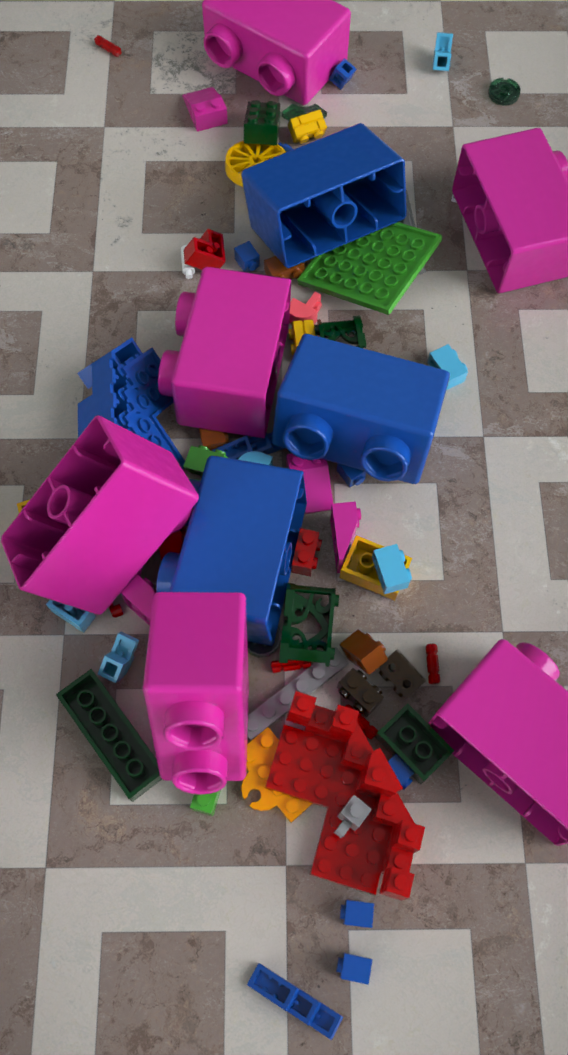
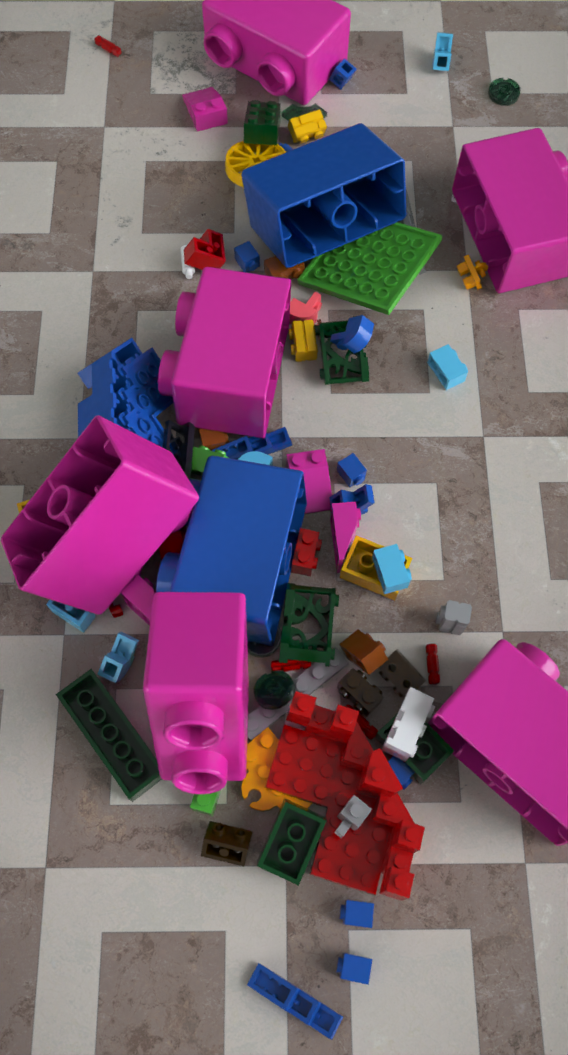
(181, 444): none -> black fence
(226, 843): none -> dark brown brick
(274, 690): none -> tile
(291, 841): none -> dark green brick
(356, 336): none -> blue brick
(359, 409): blue piece -> none
(363, 497): none -> blue brick
(409, 725): none -> white wedge
(454, 617): none -> light grey brick
(468, 267): none -> light orange hips

